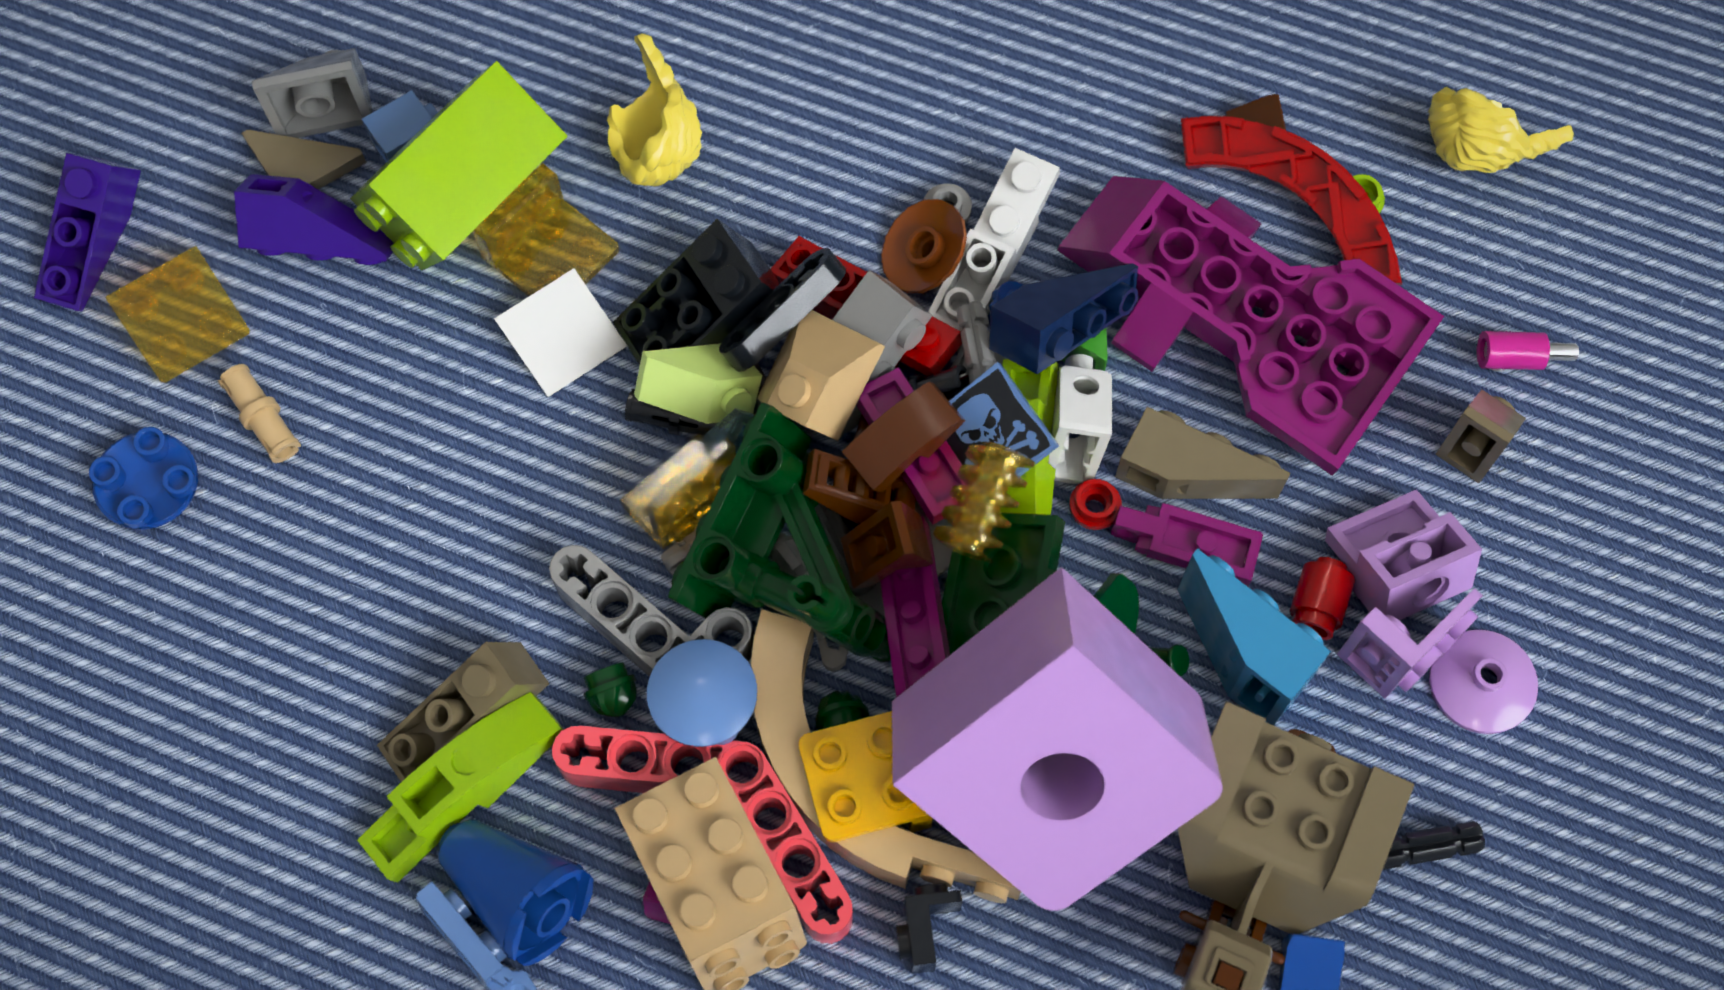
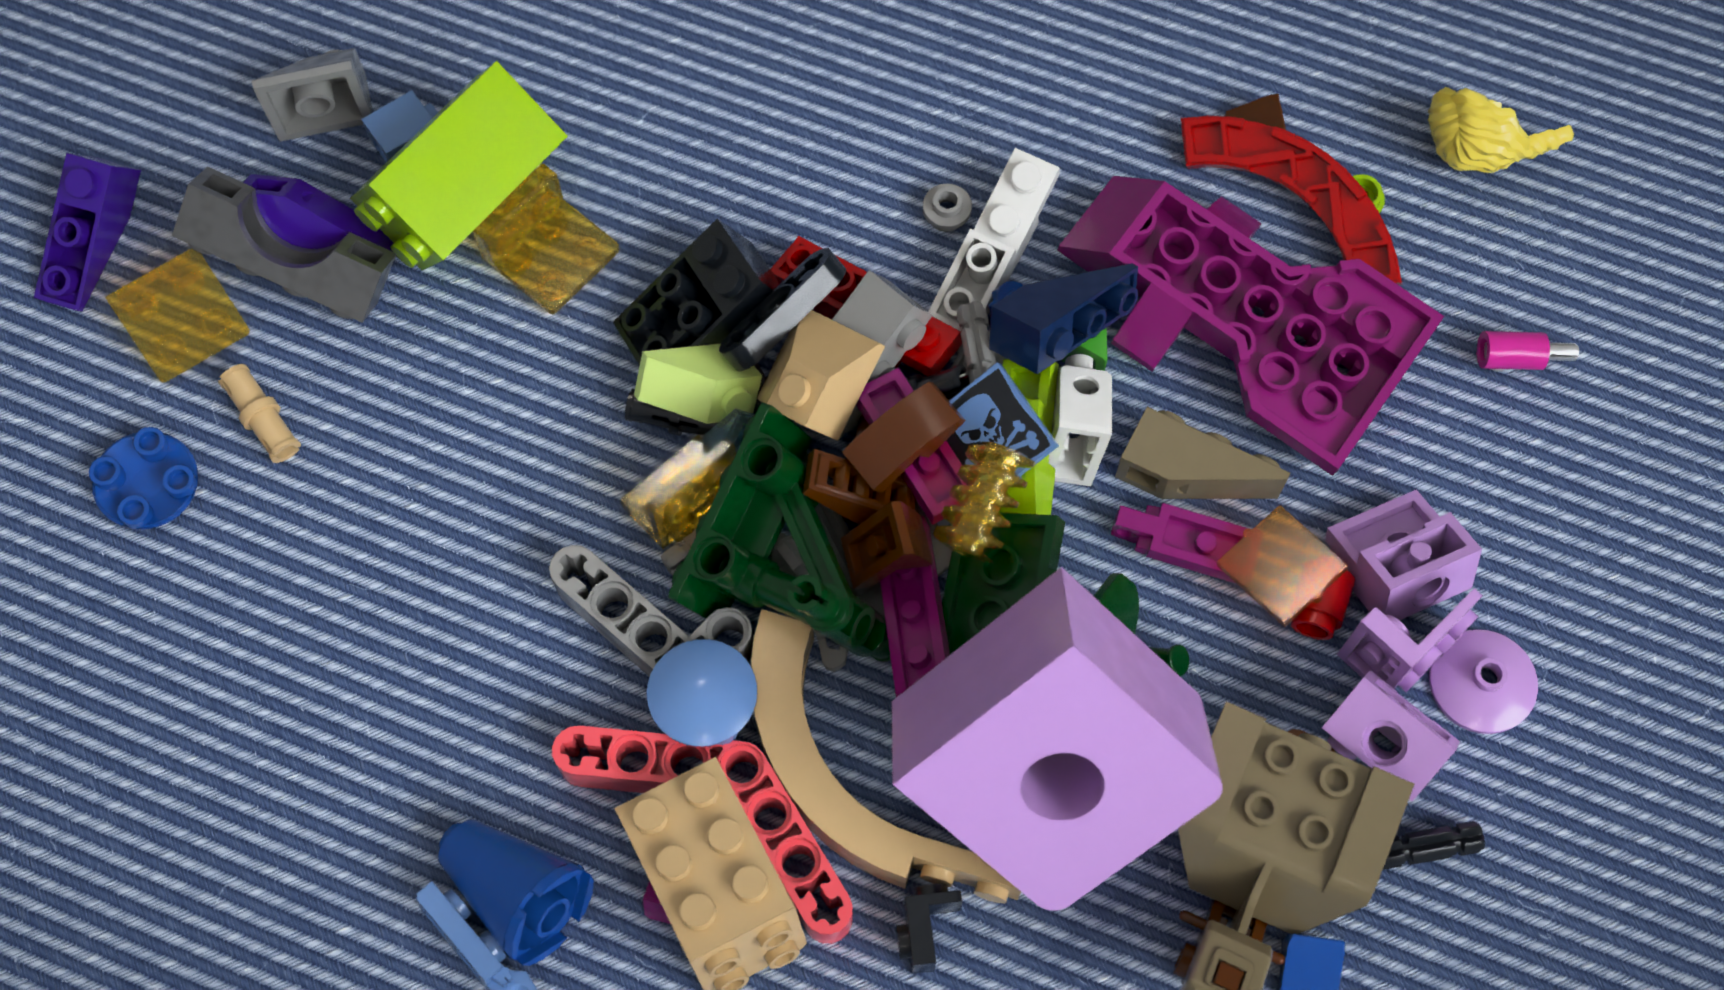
(225, 221): none -> flat silver arch
(302, 158): dark tan tile -> none
(455, 780): lime slope -> none
(476, 689): dark tan slope -> none
(560, 332): white sticker -> none
(611, 690): dark green plate -> none
(657, 131): light yellow hair -> none
(840, 708): dark green plate -> none
(853, 780): yellow bracket -> none
(924, 246): dark orange dish -> none
(1094, 490): red plate -> none
(1252, 645): dark azure slope -> none
(1282, 565): none -> clear orange piece
(1376, 706): none -> lavender brick
(1480, 435): dark tan slope -> none

